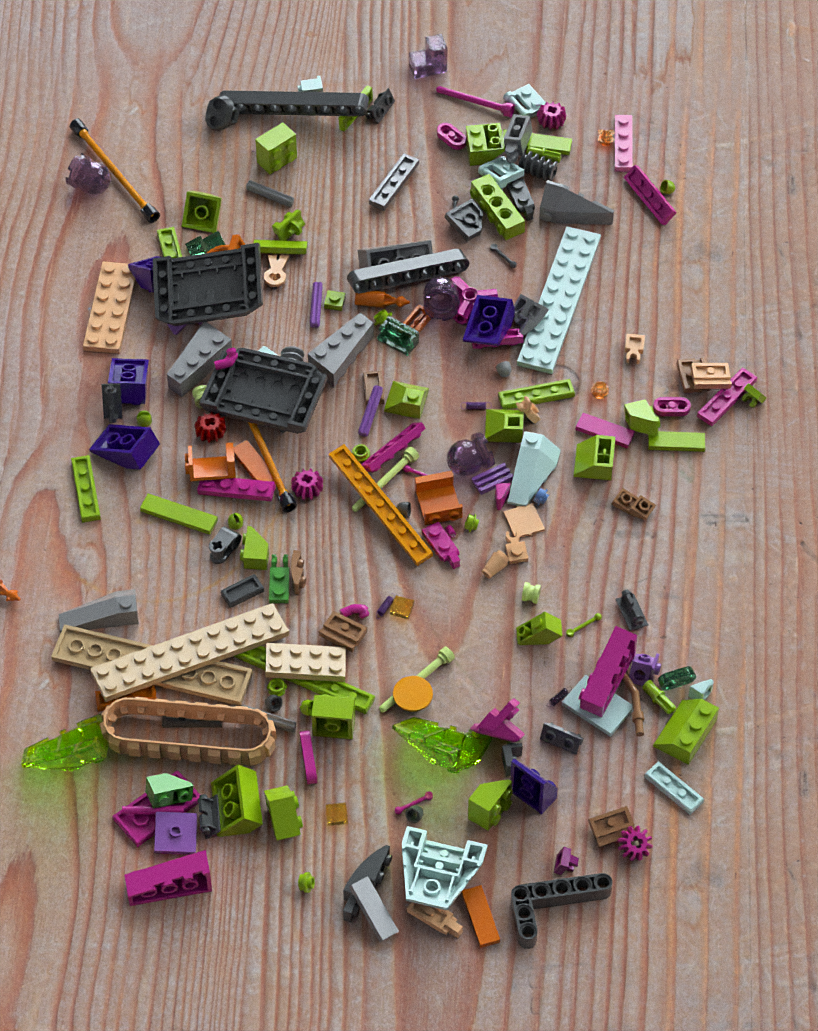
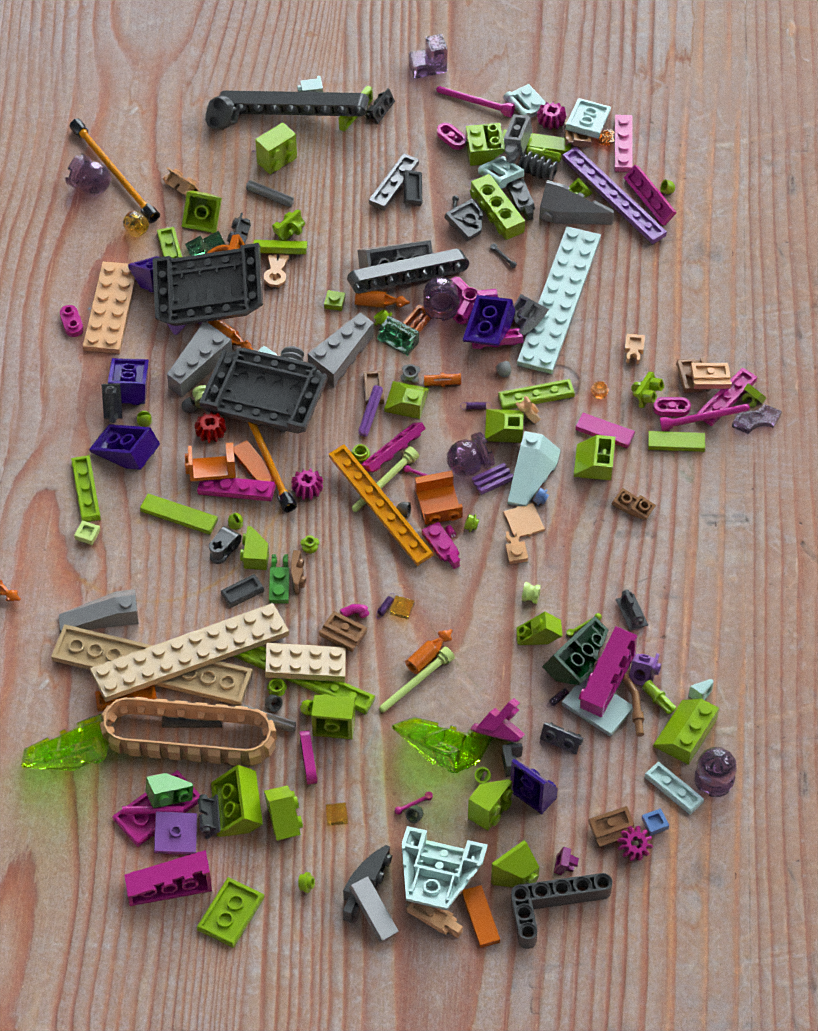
(71, 319): none -> dark pink plate
(87, 532): none -> yellowish green plate
(135, 223): none -> clear yellow head
(176, 178): none -> light nougat hinge
(188, 405): none -> dark grey hinge
(228, 361): dark pink arm -> none
(230, 912): none -> lime tile
(231, 333): none -> orange wheel
(240, 226): none -> dark grey hinge
(310, 548): none -> lime plate
(316, 305): medium lavender axle -> none
(410, 368): none -> light grey plate
(412, 187): none -> dark grey tile
(412, 693): light orange piece -> none
(427, 652): none -> orange wheel
(429, 379): none -> orange pin
(479, 774): none -> lime hinge
(495, 564): light nougat cone -> none
(501, 494): dark pink slope -> none
(515, 867): none -> lime slope
(576, 139): none -> medium nougat plate
(577, 657): none -> dark green wedge
(579, 186): none -> lime slope
(588, 118): none -> light aqua tile
(614, 195): none -> medium lavender plate
(641, 417): lime slope -> none
(646, 389): none -> lime hips
(655, 822): none -> medium blue plate
(668, 423): none -> dark pink piece
(677, 678): clear green beam -> none
(715, 771): none -> clear purple tile
(750, 420): none -> clear purple tile

